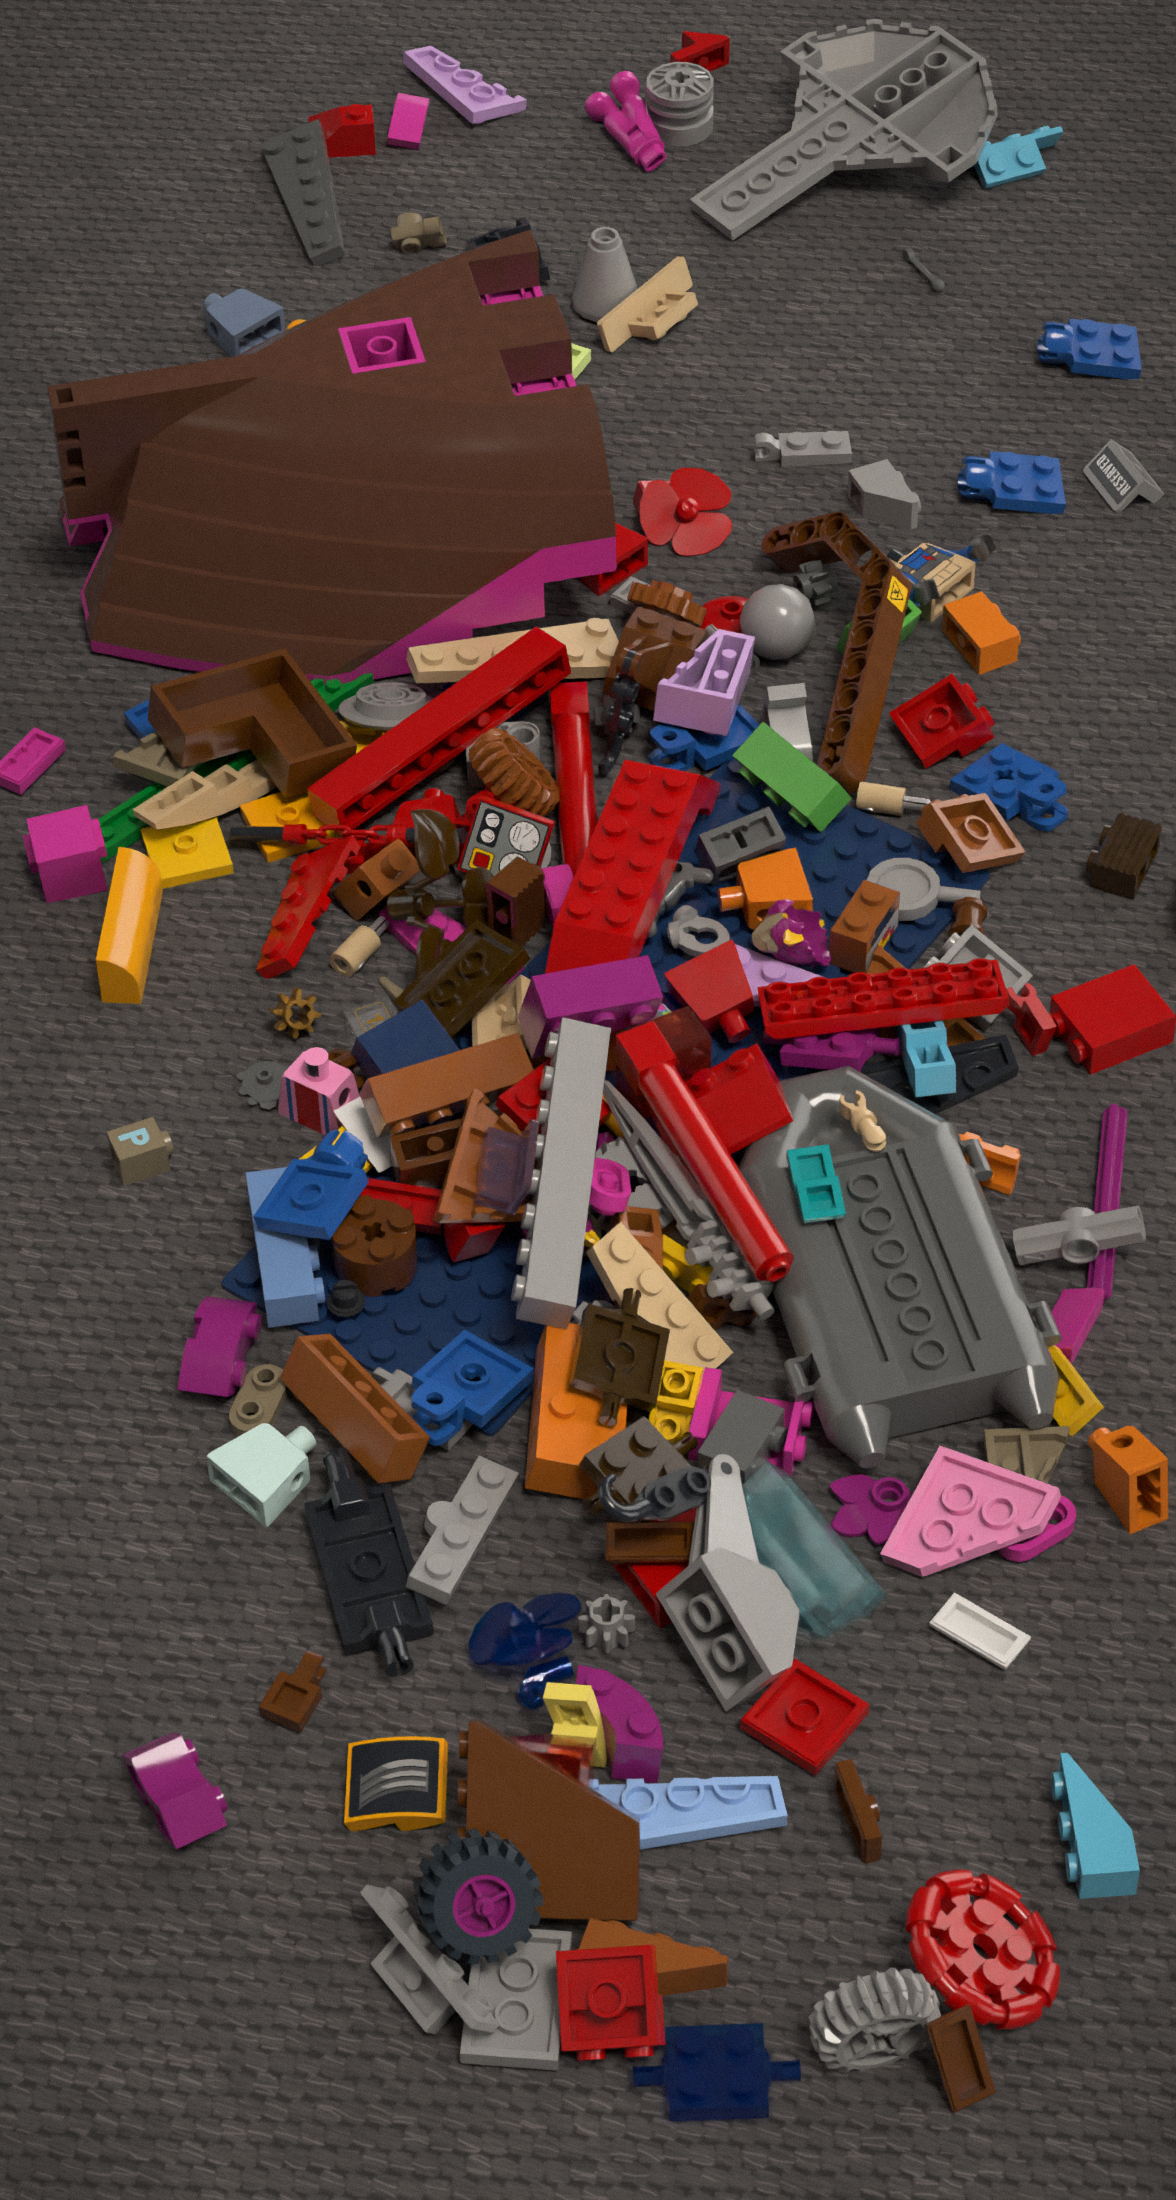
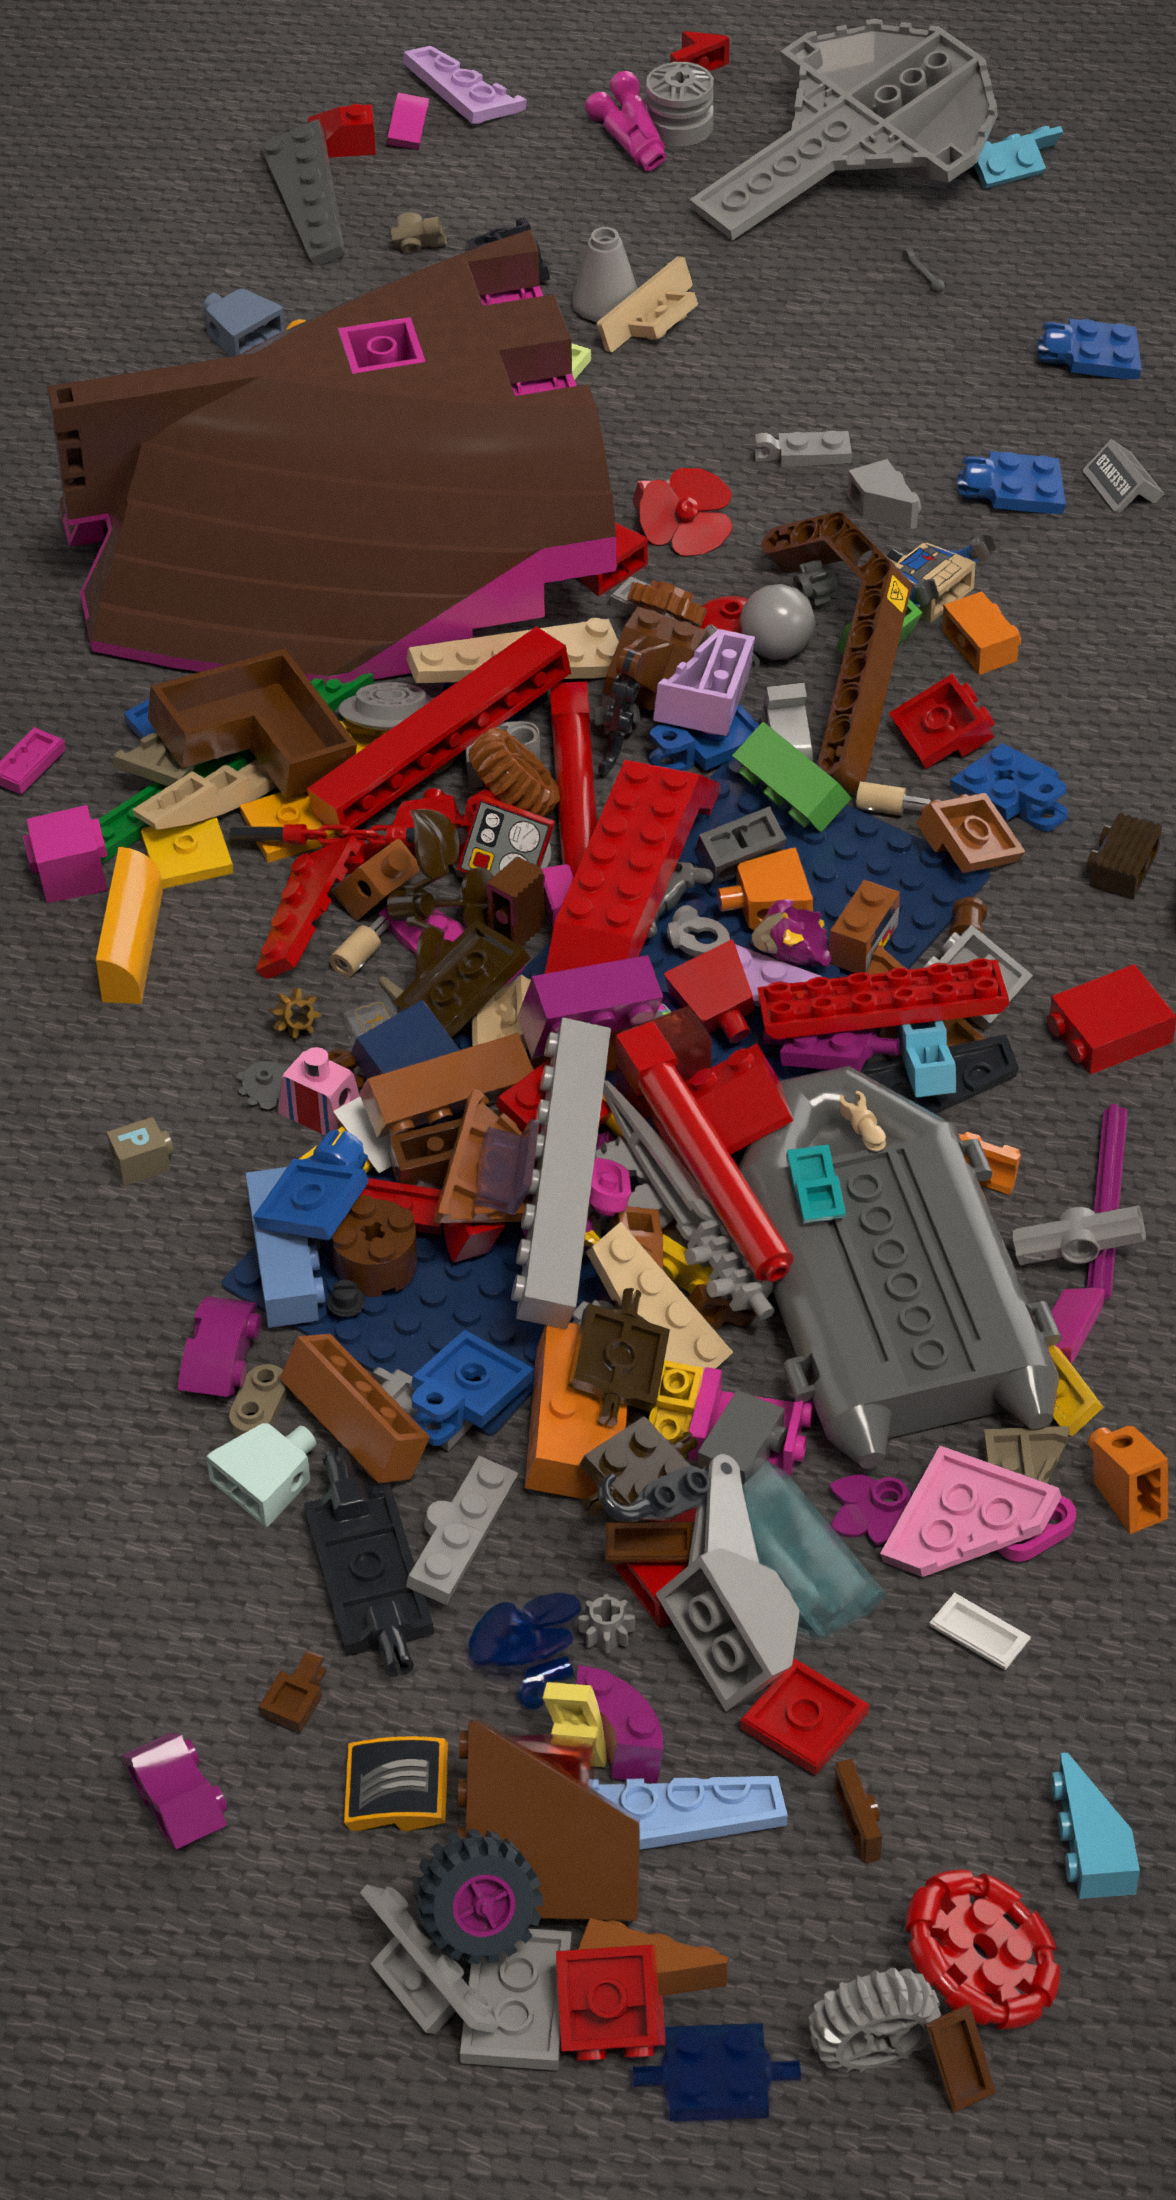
(917, 886): light grey piece -> none
(1032, 1021): red plate -> none

